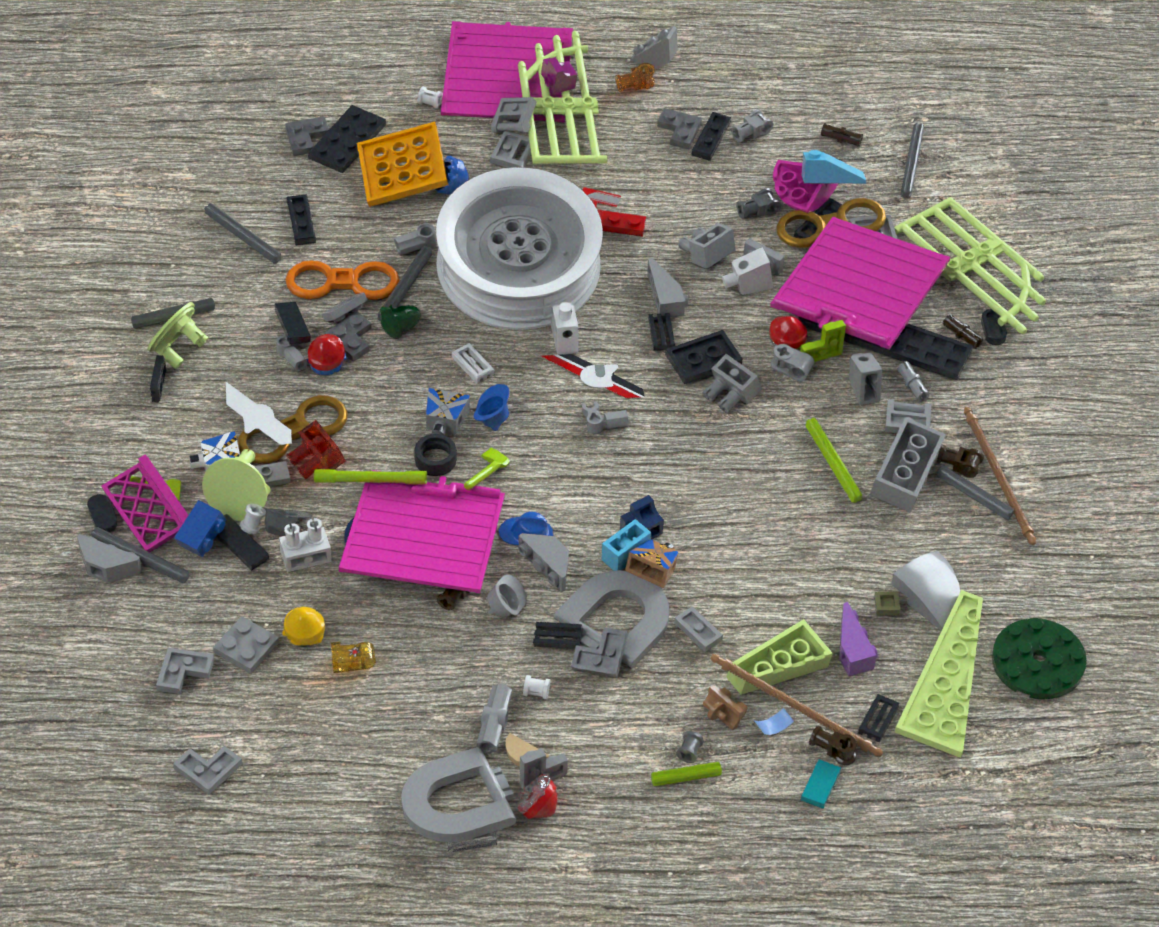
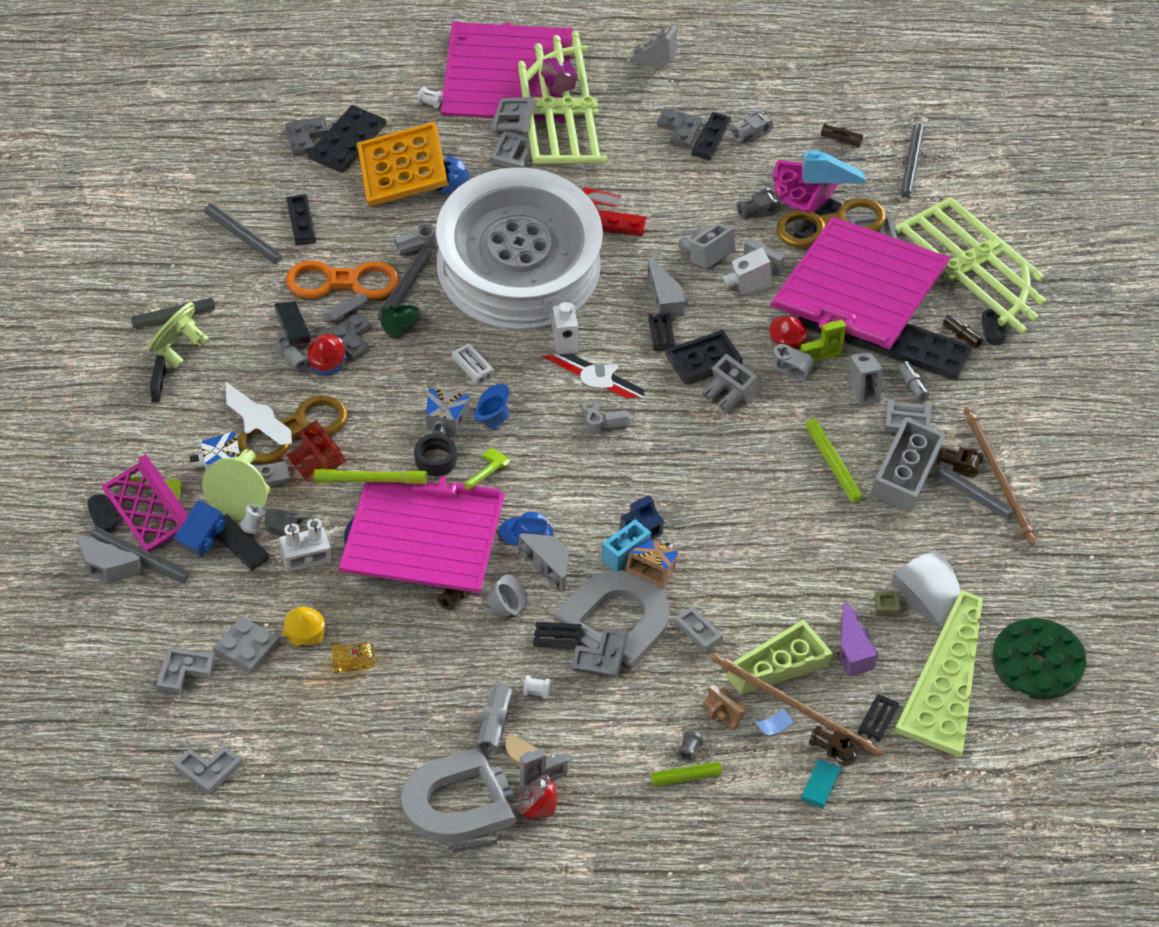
(637, 78): clear orange connector -> none

